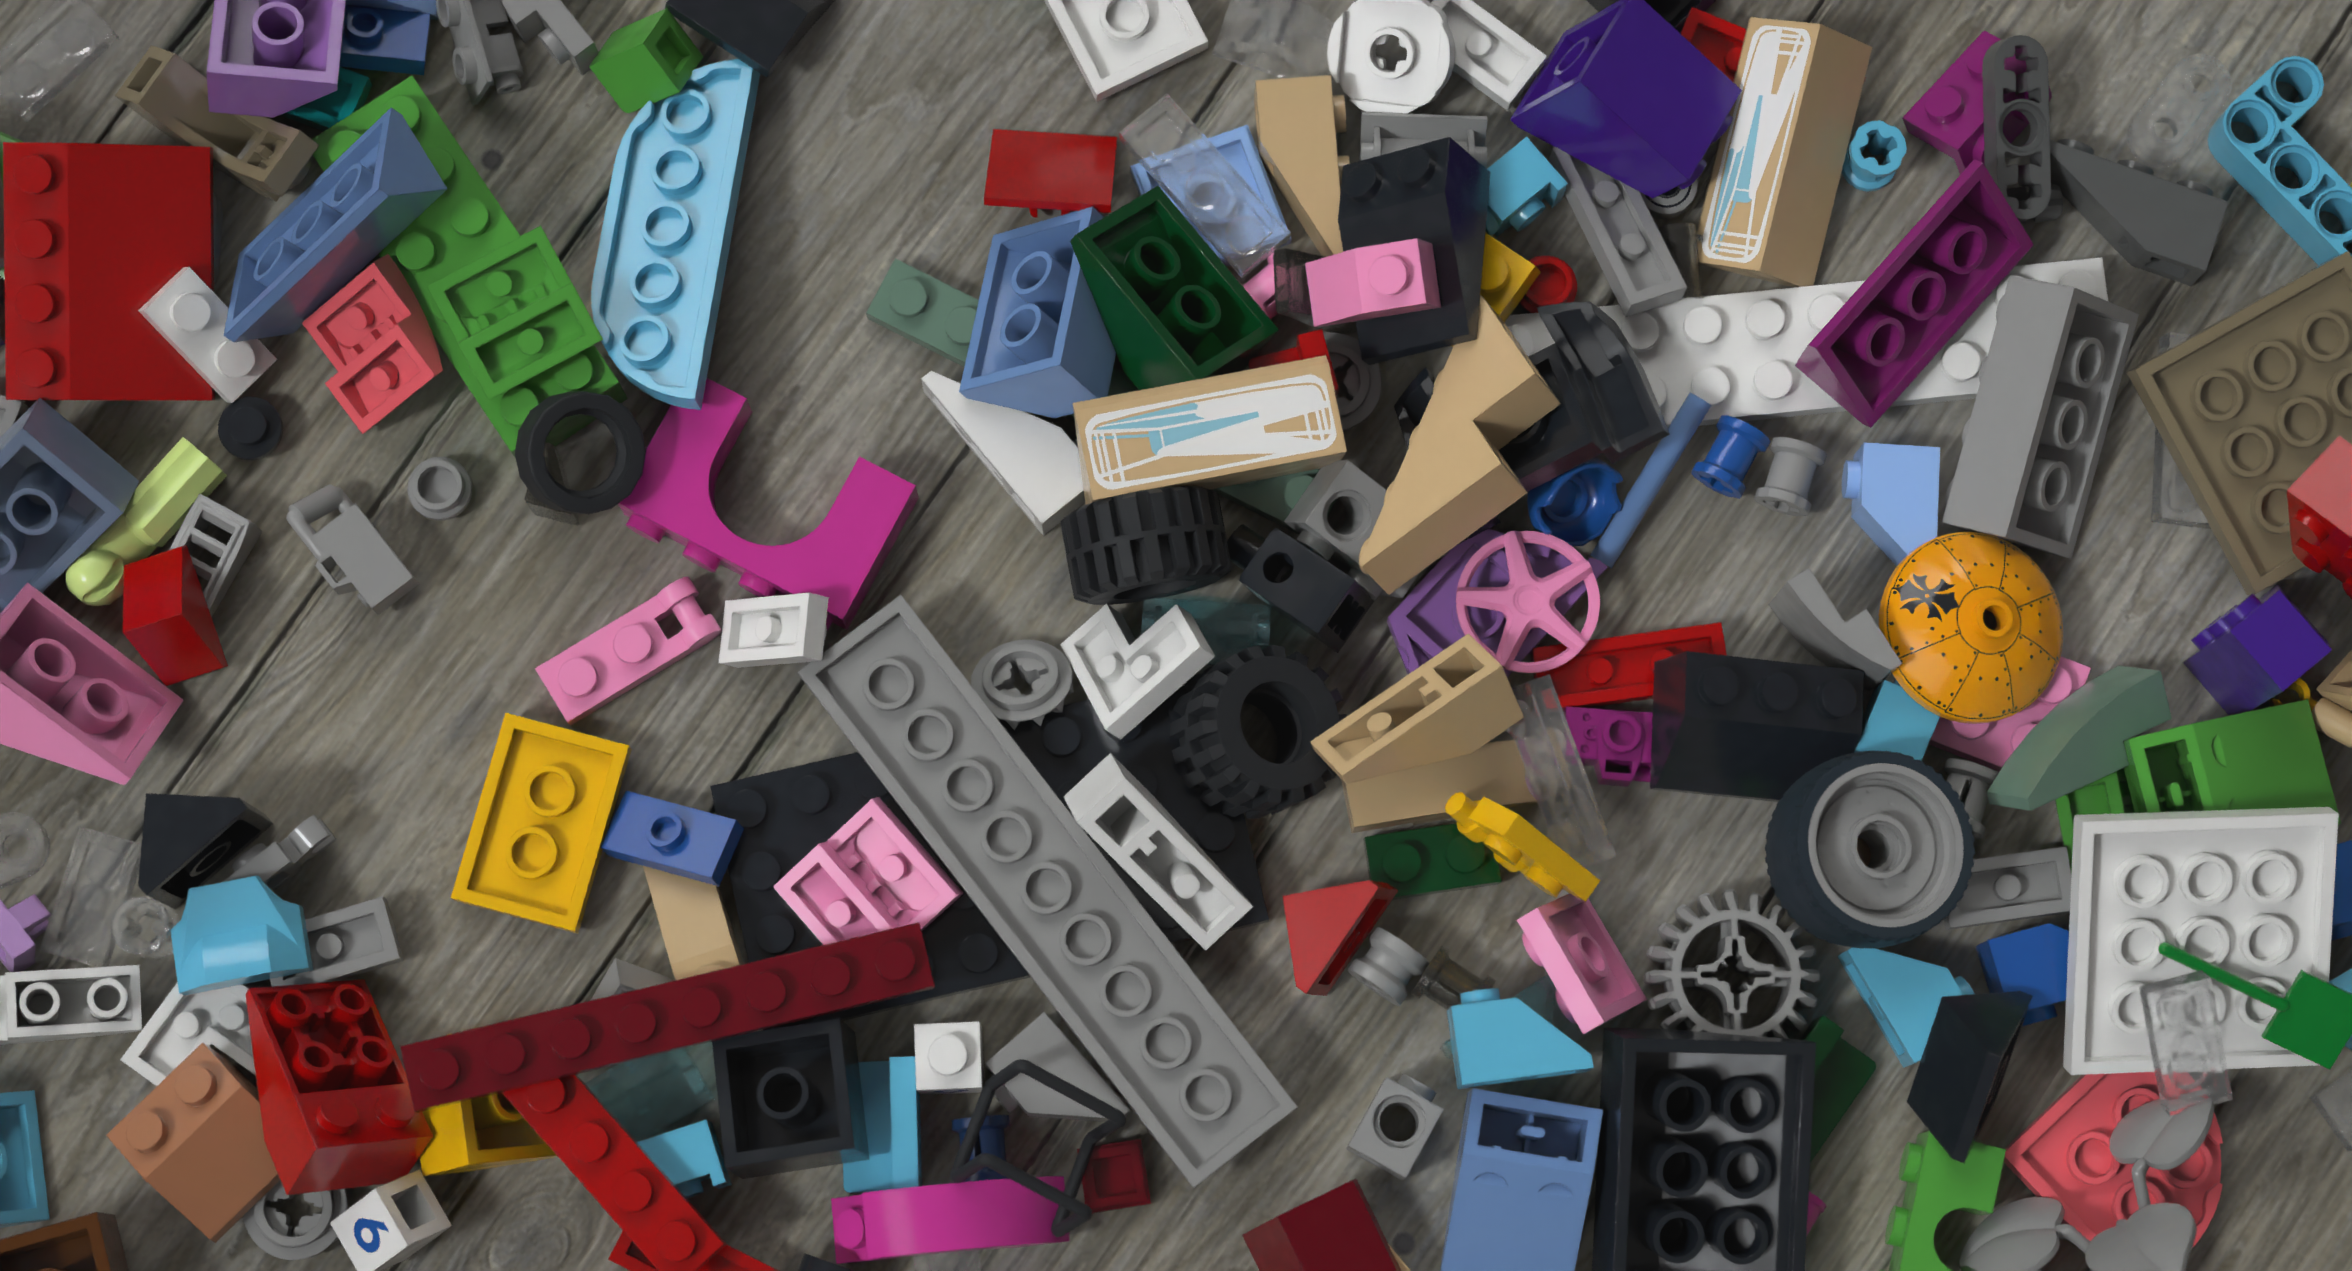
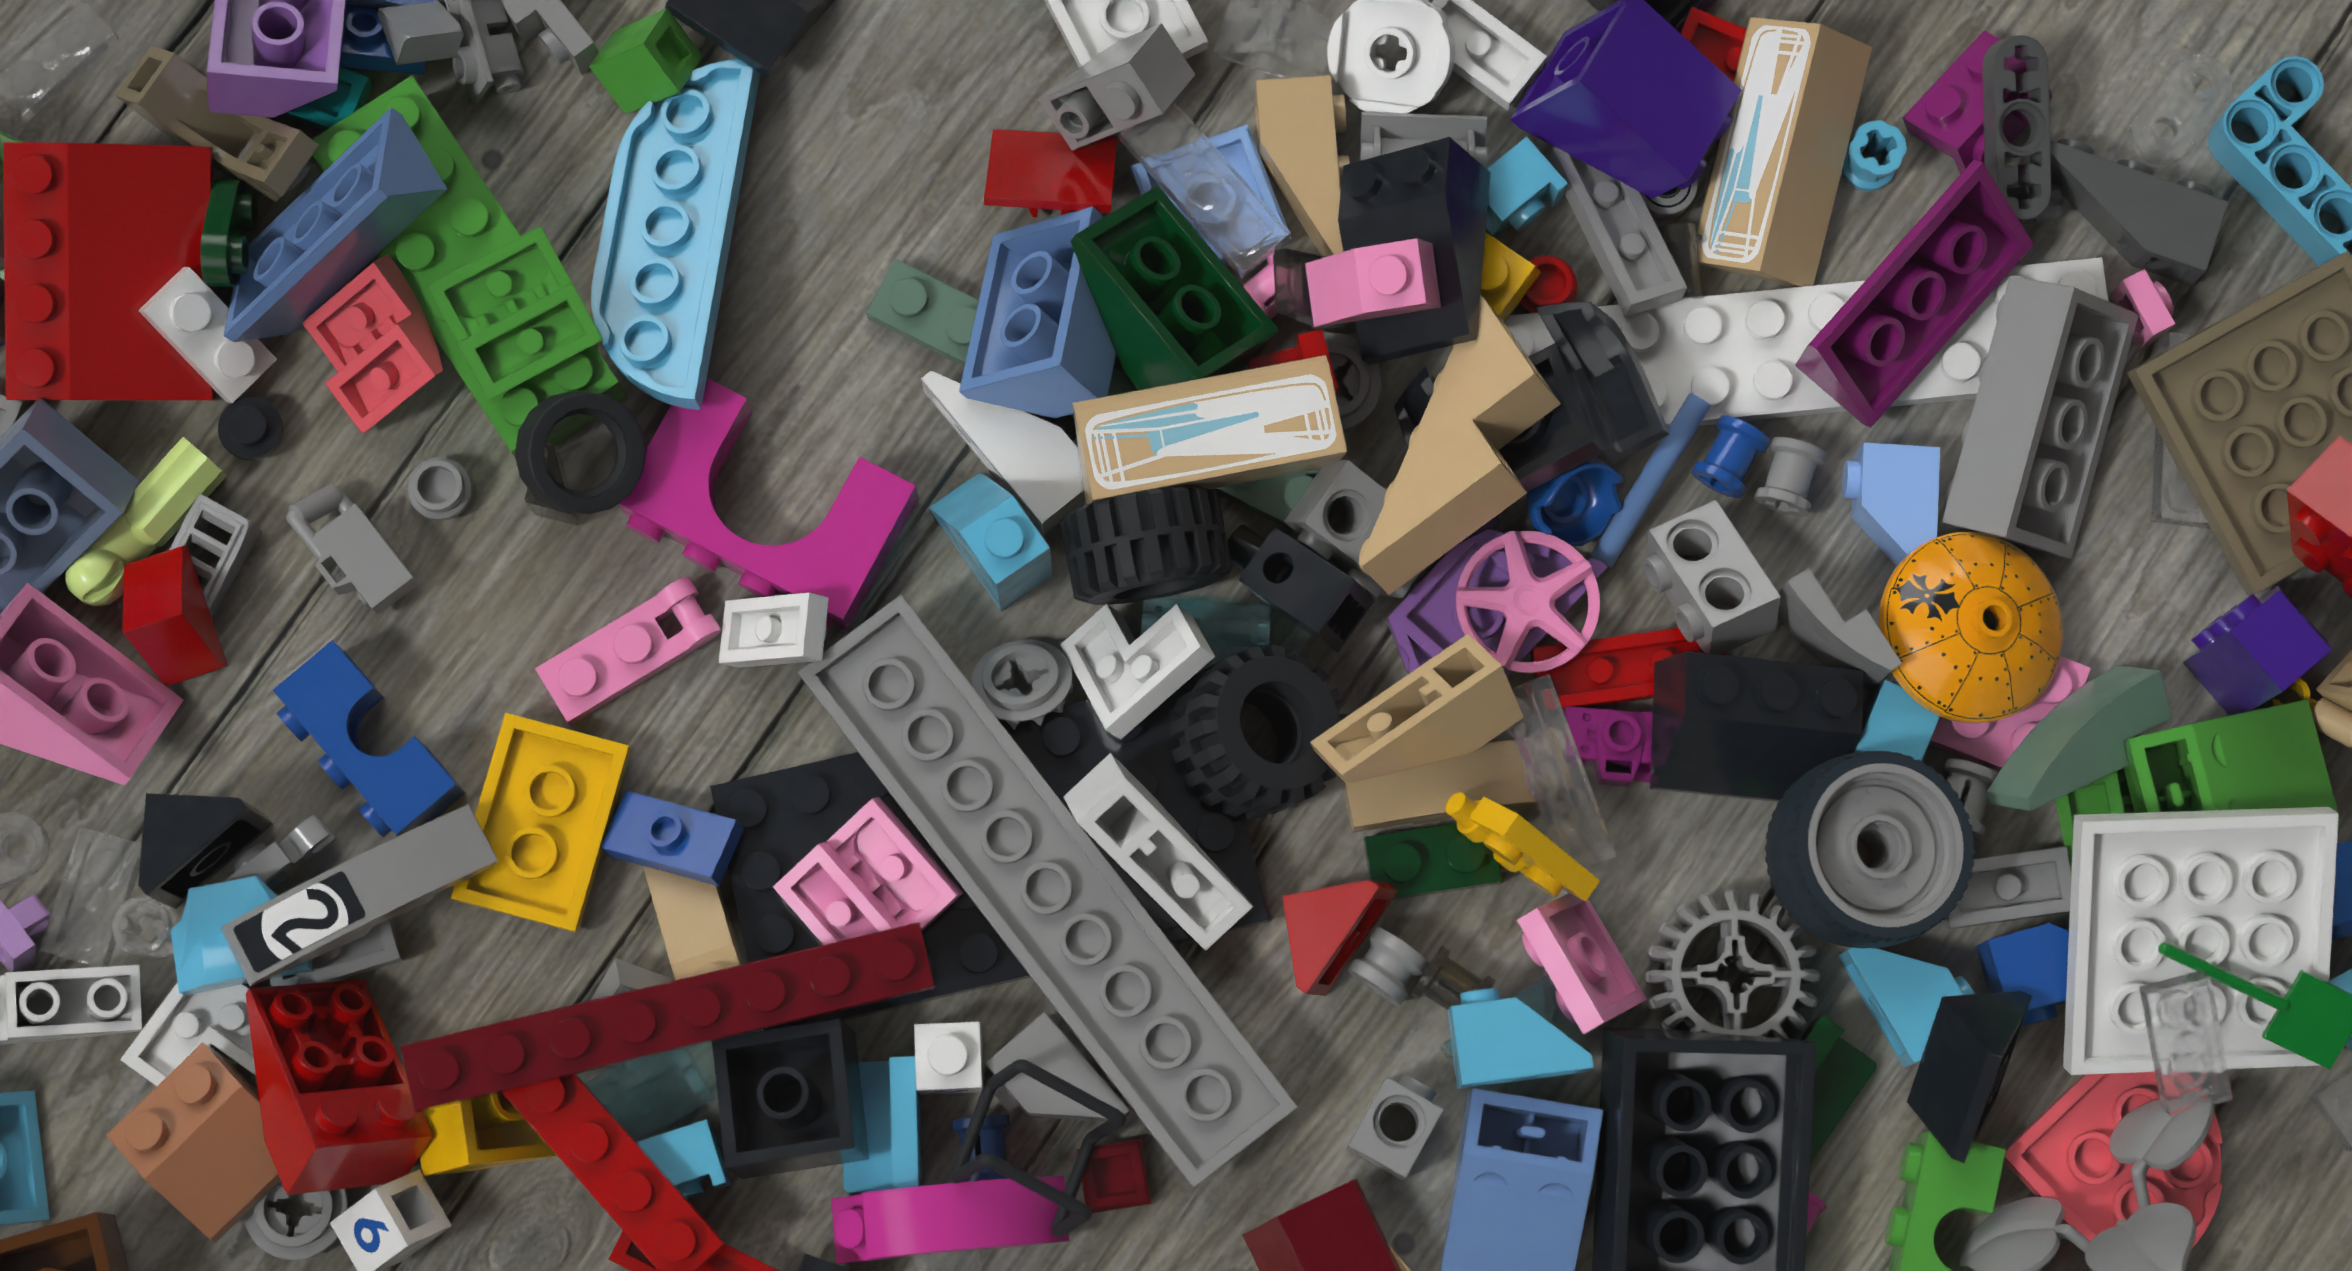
(223, 238): none -> dark green plate
(328, 702): none -> blue arch
(358, 895): none -> light grey slope
(420, 32): none -> light grey slope
(995, 539): none -> medium azure slope
(1118, 88): none -> light grey slope
(1723, 575): none -> light grey brick
(2150, 302): none -> bright pink plate

